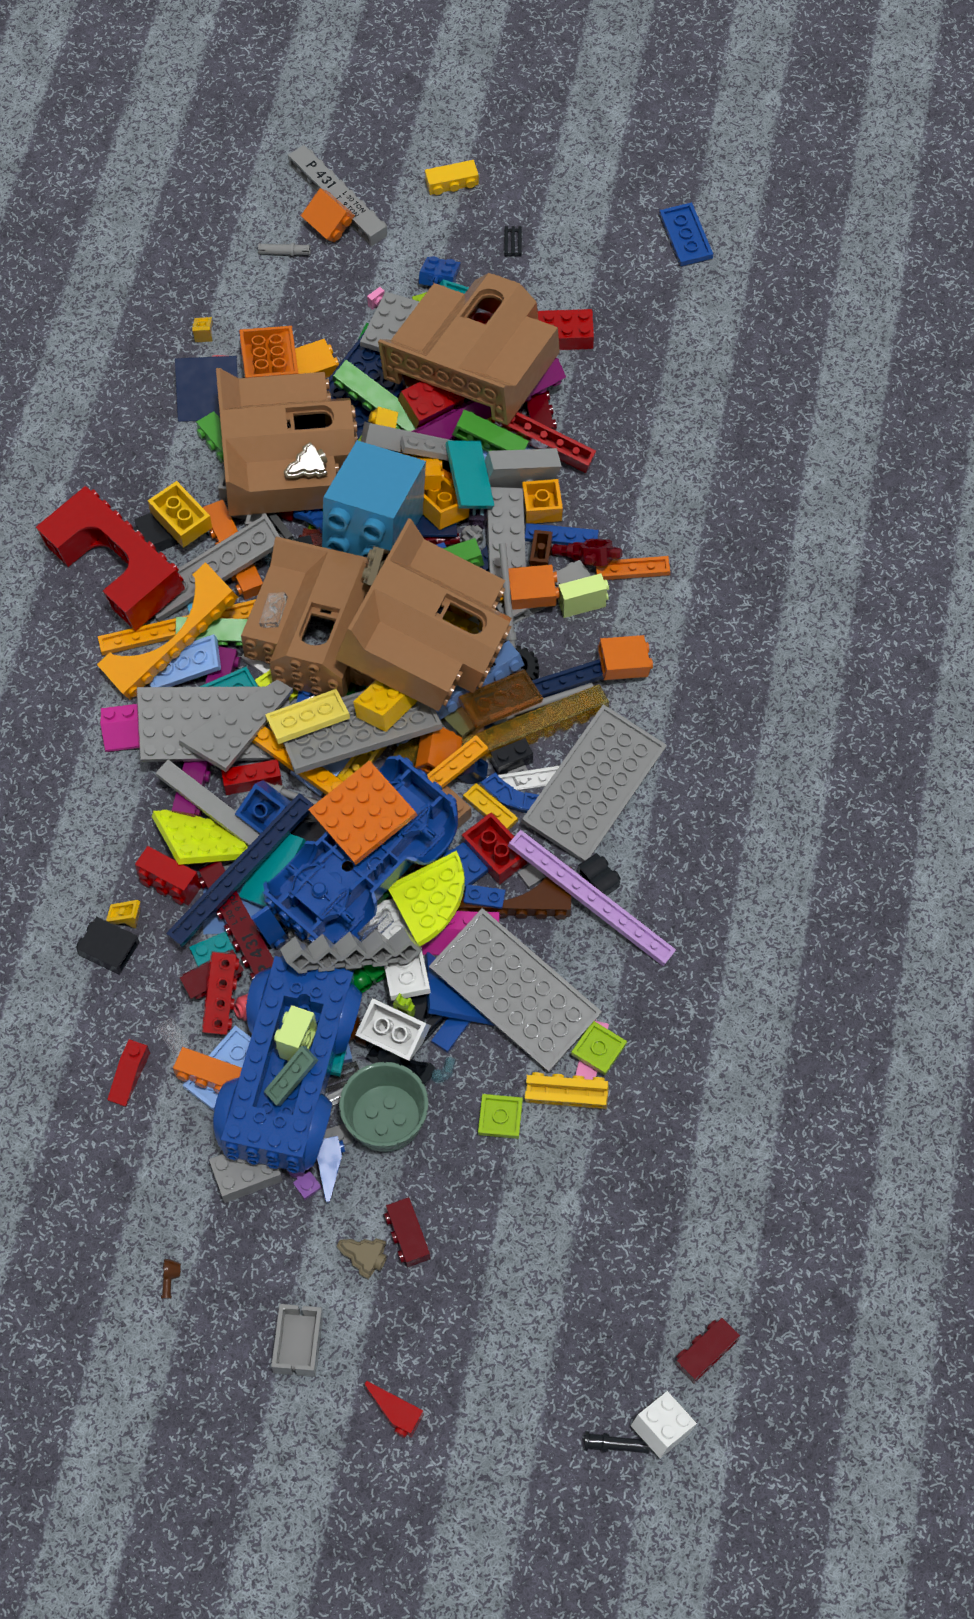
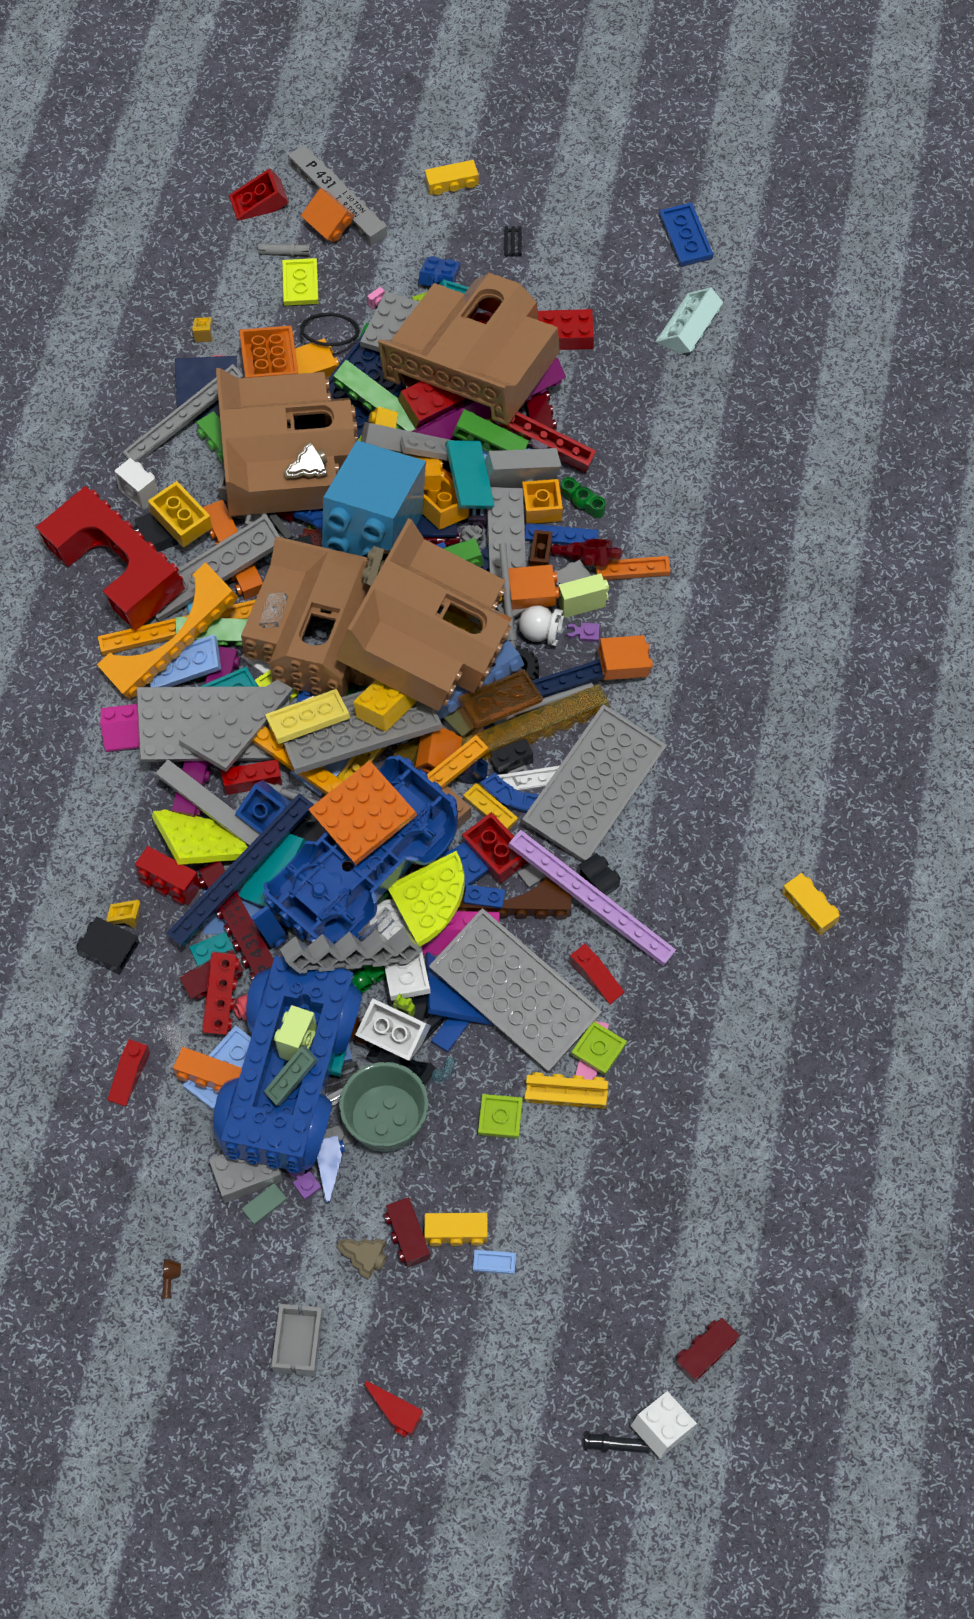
(136, 483): none -> white brick
(177, 419): none -> light grey tile
(259, 196): none -> red slope
(264, 1204): none -> sand green tile
(300, 282): none -> neon yellow plate
(324, 343): none -> black piece
(456, 1228): none -> yellow brick
(494, 1262): none -> light blue tile
(540, 624): none -> white tile
(576, 494): none -> green piece
(588, 632): none -> medium lavender plate
(595, 973): none -> red slope
(690, 320): none -> light aqua slope
(811, 903): none -> yellow brick

